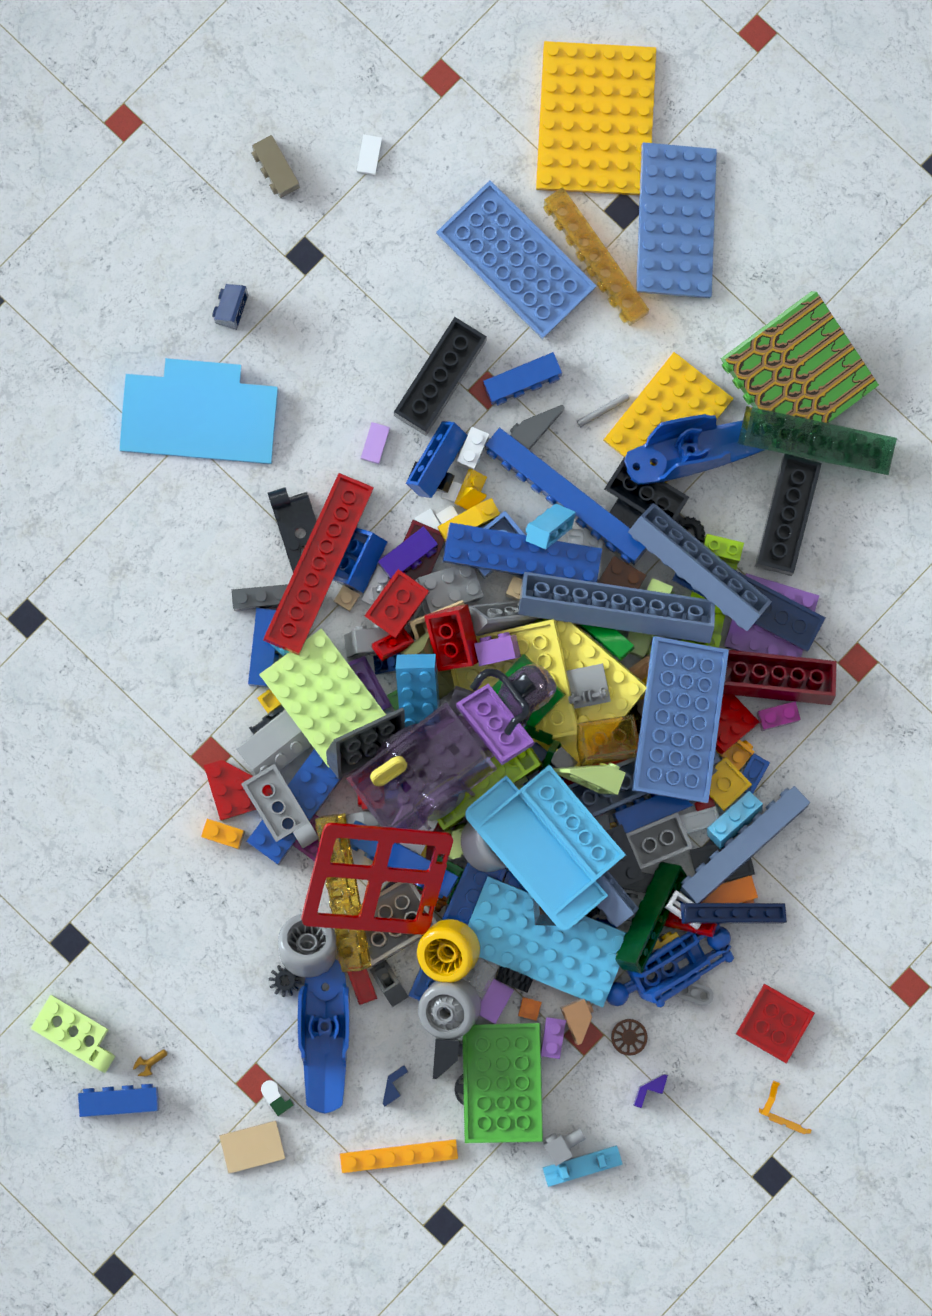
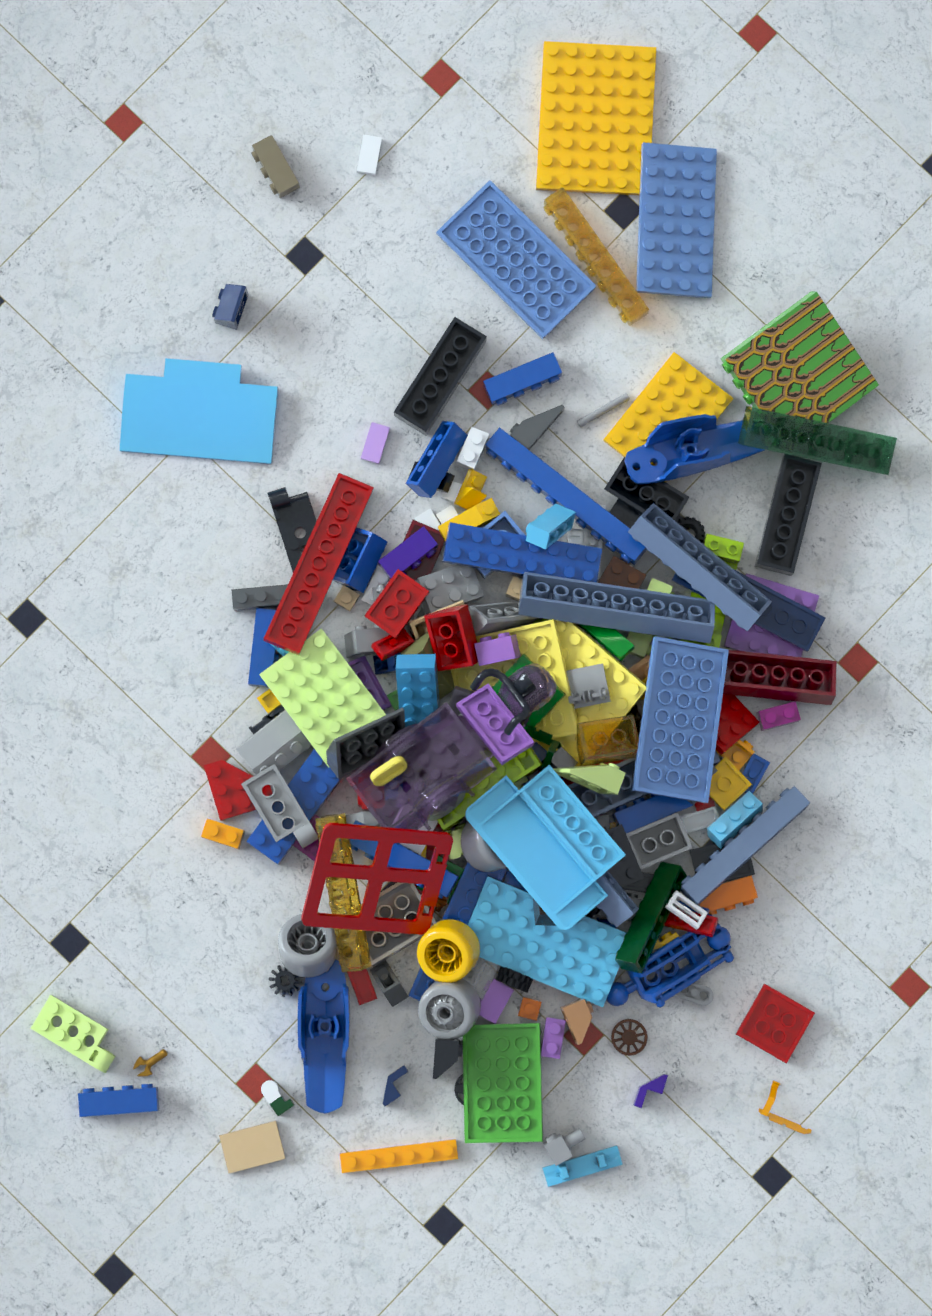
(733, 913): dark blue tile -> none

